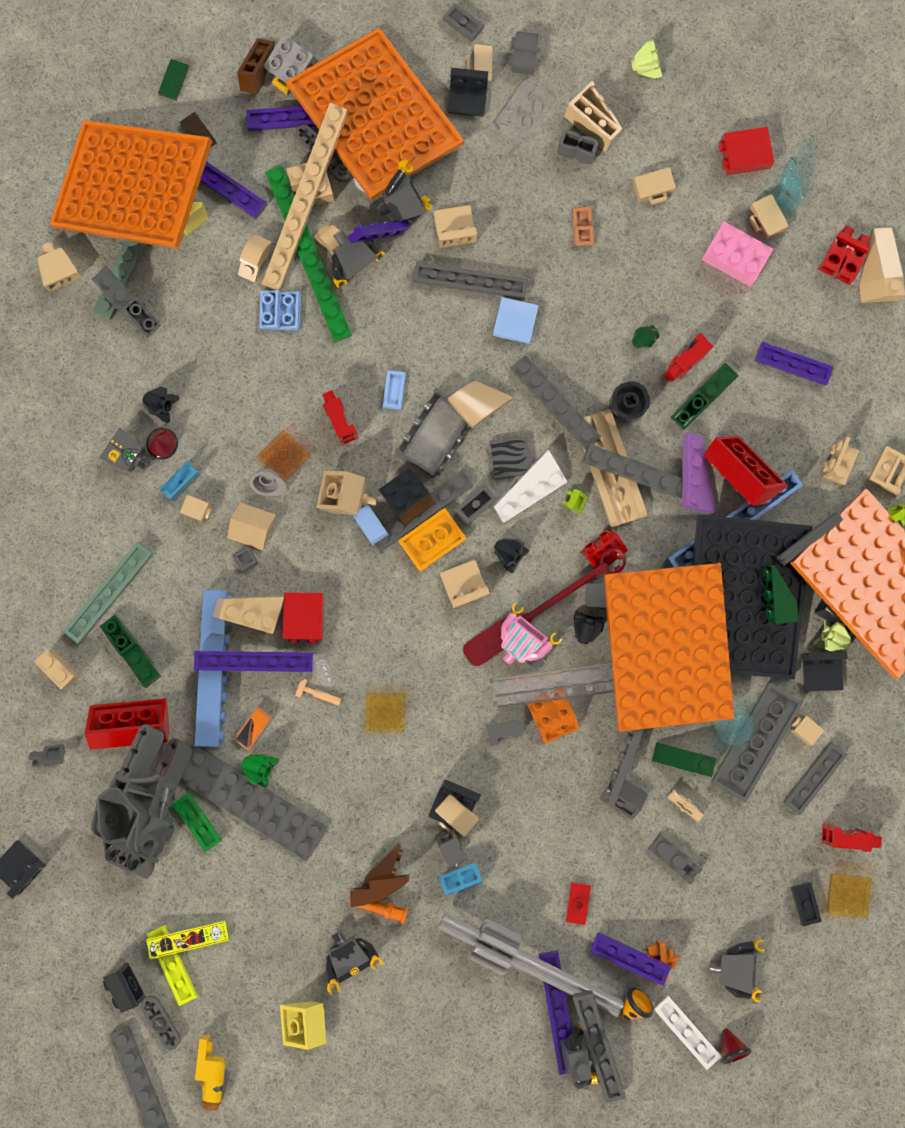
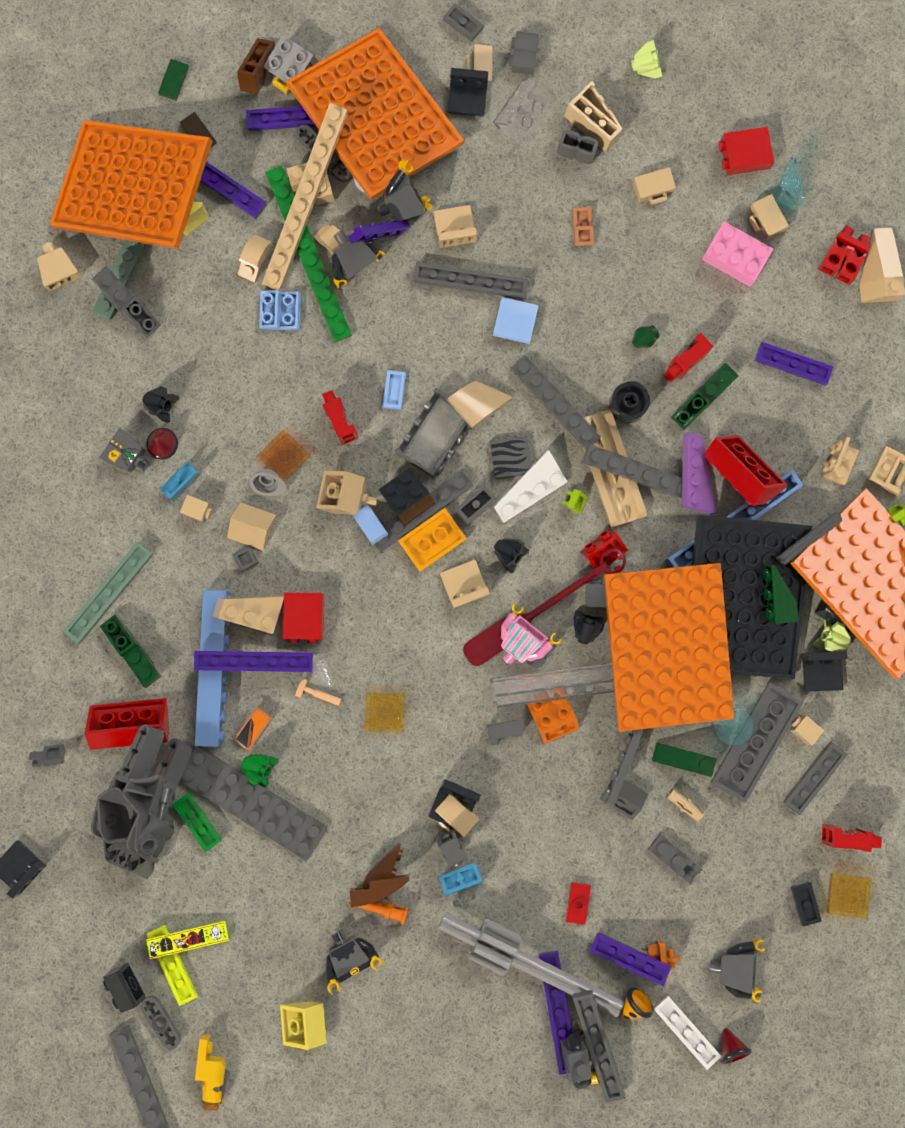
(56, 669): tan brick -> none

